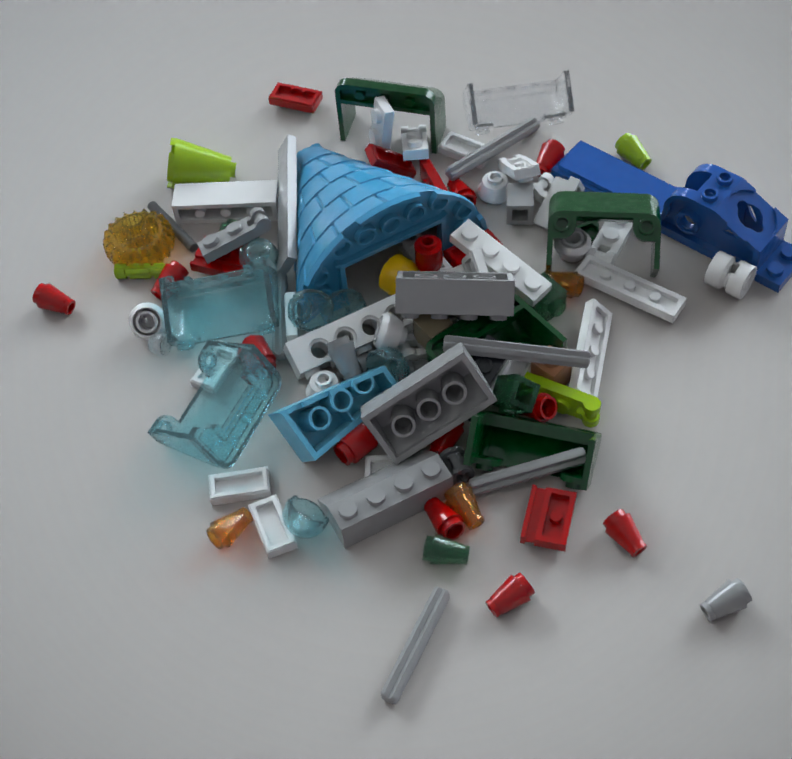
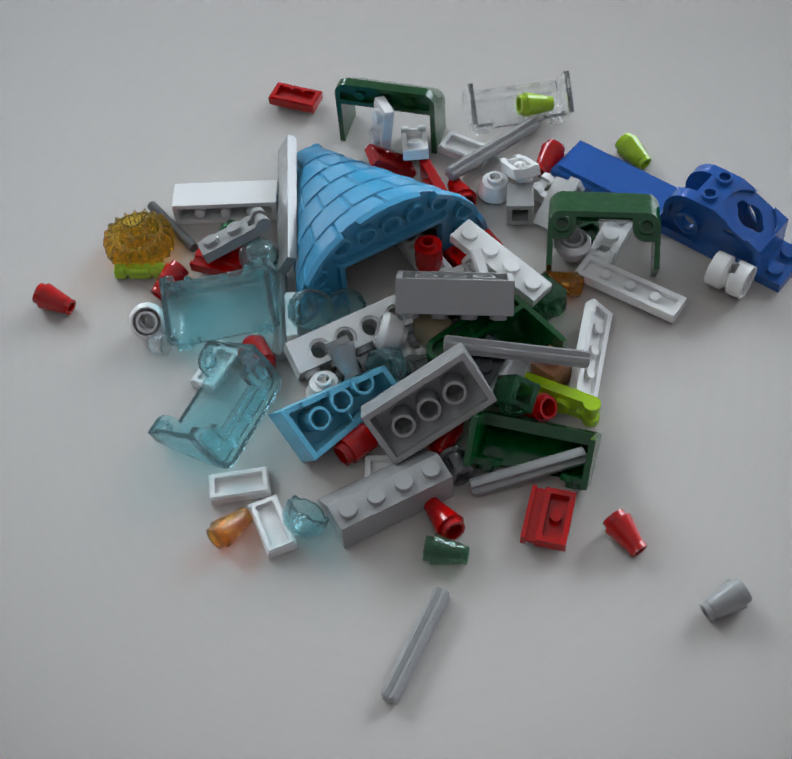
(197, 164): lime cone -> none
(388, 275): yellow hair -> none
(463, 501): clear orange cone -> none
(510, 595): red cone -> none
(532, 104): none -> lime cone

